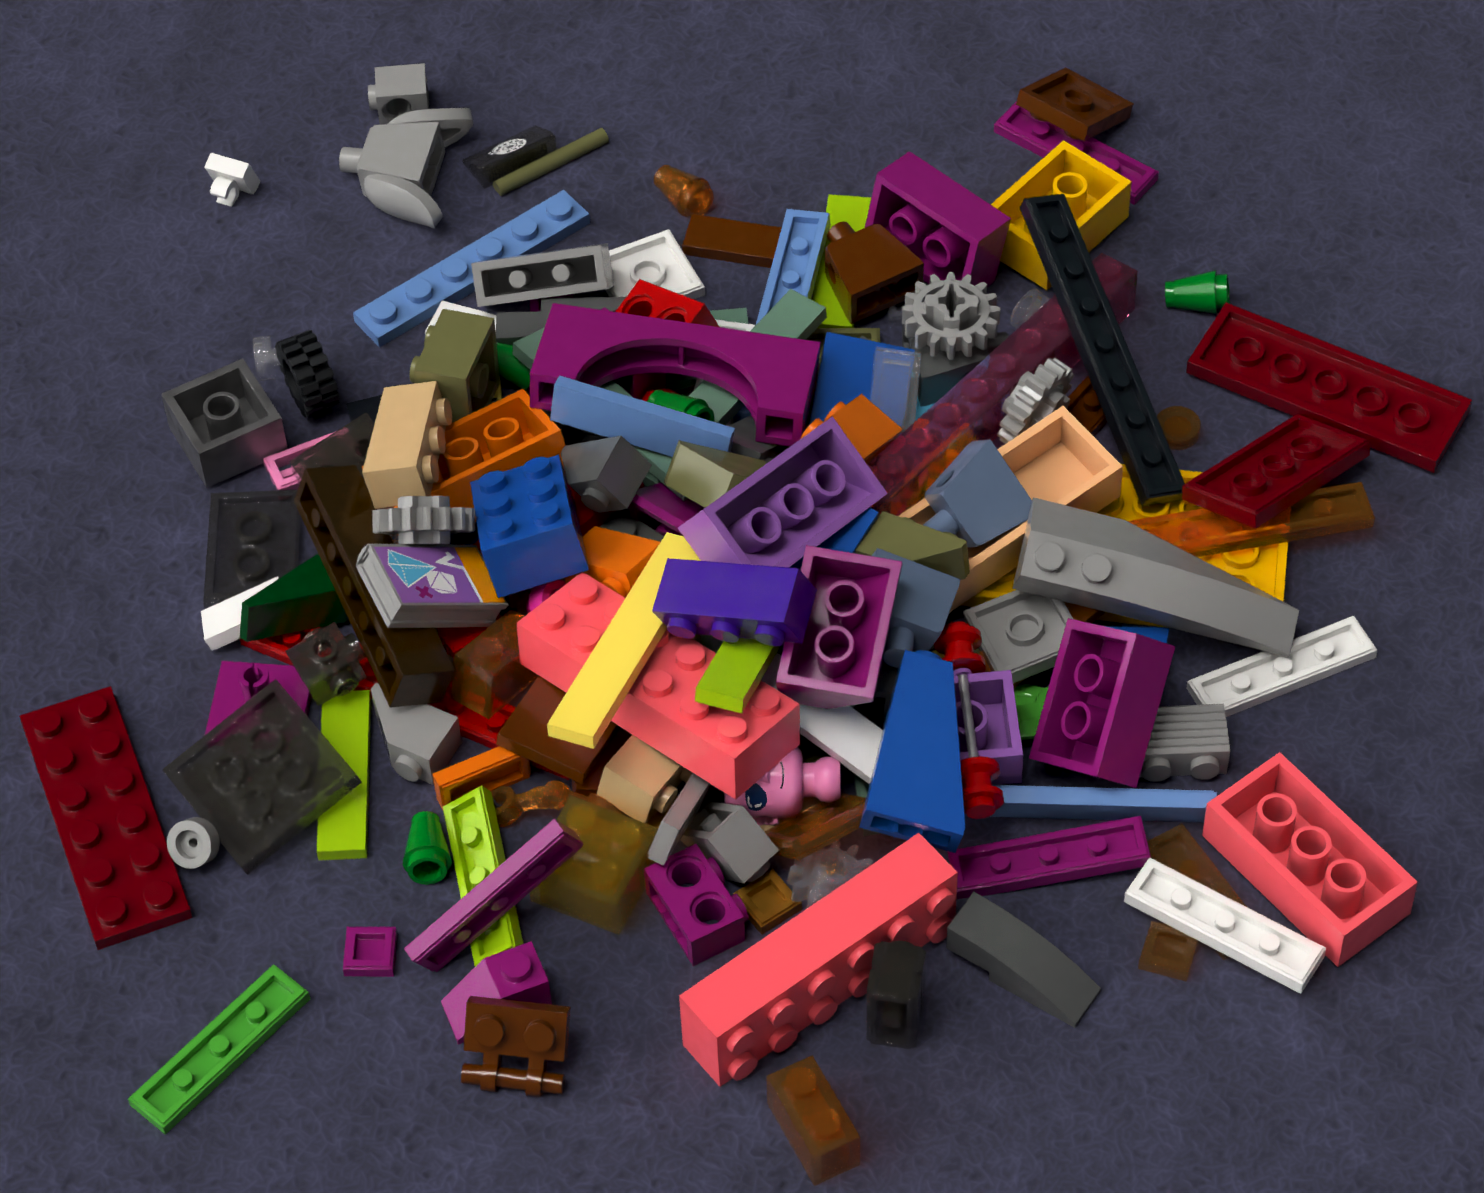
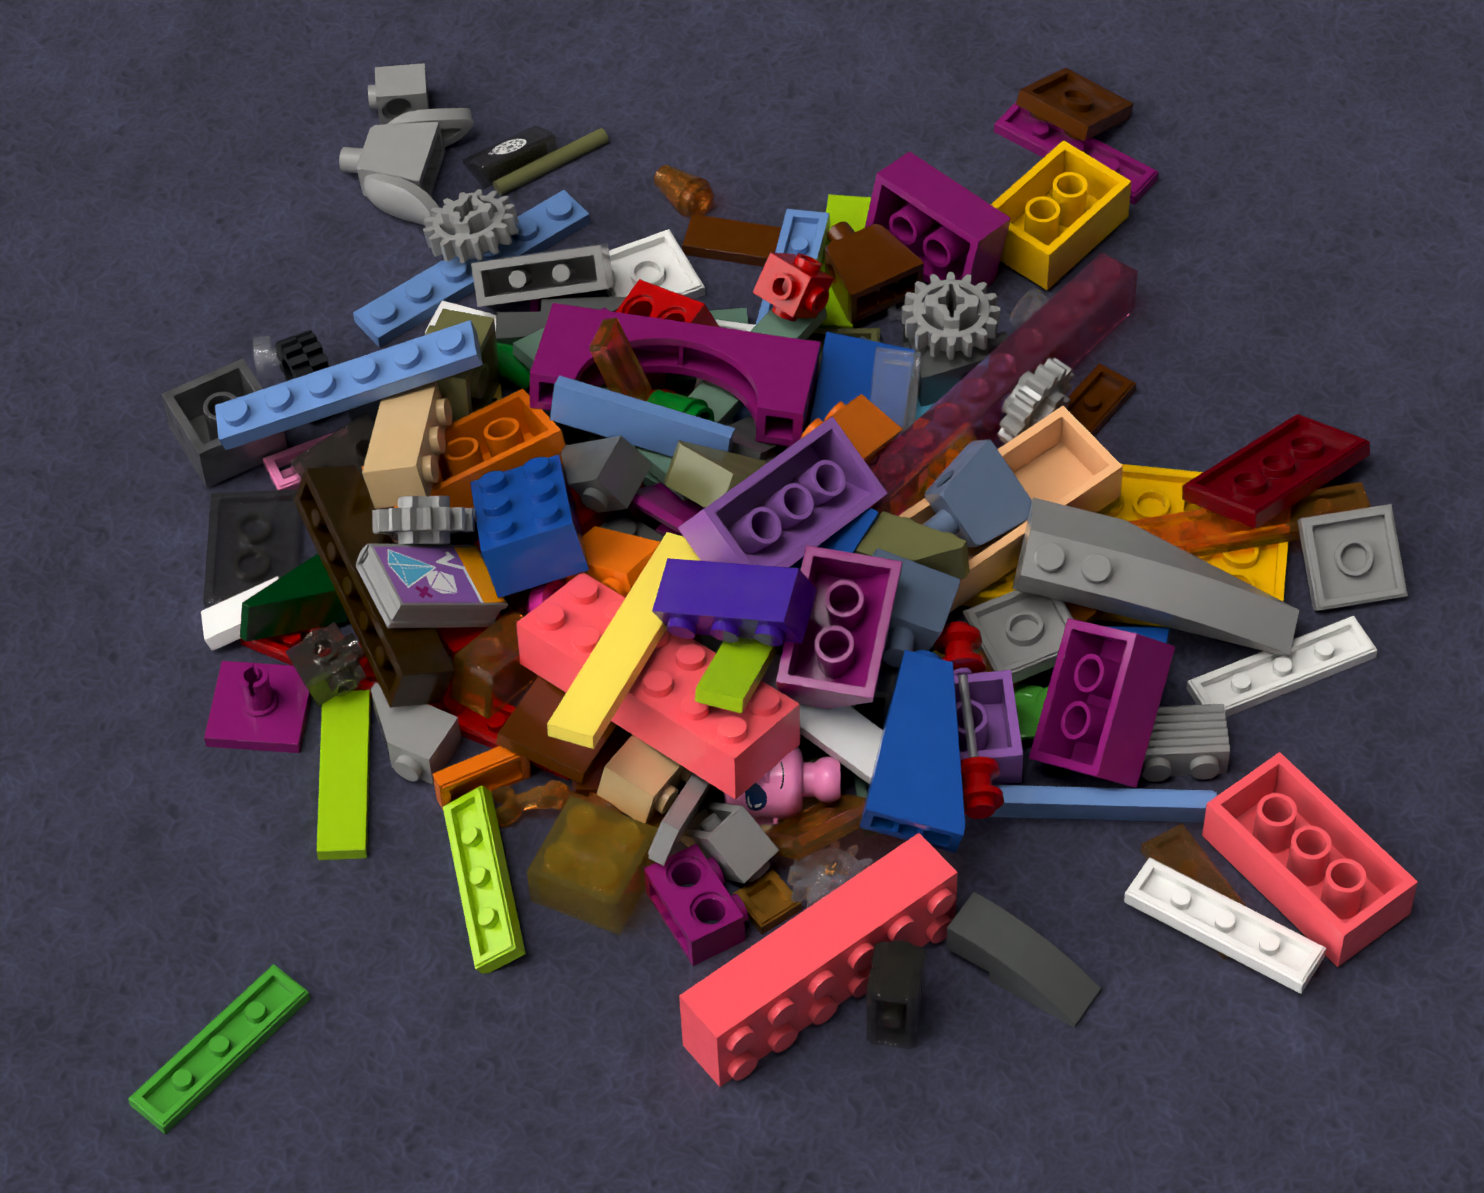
(105, 818): dark red plate -> none
(193, 842): light grey tile -> none
(230, 178): white tile -> none
(262, 776): clear smoke plate -> none
(348, 385): none -> medium blue plate
(370, 951): magenta tile -> none
(426, 850): green cone -> none
(471, 226): none -> light grey gear
(494, 896): magenta tile -> none
(505, 975): magenta slope -> none
(517, 1030): reddish brown plate -> none
(618, 361): none -> clear orange tile
(794, 285): none -> red brick
(813, 1120): clear orange brick -> none
(1050, 857): magenta tile -> none
(1103, 350): black tile -> none
(1167, 952): clear orange tile -> none
(1179, 426): clear orange tile -> none
(1199, 292): green cone -> none
(1329, 386): dark red plate -> none
(1352, 557): none -> light grey tile

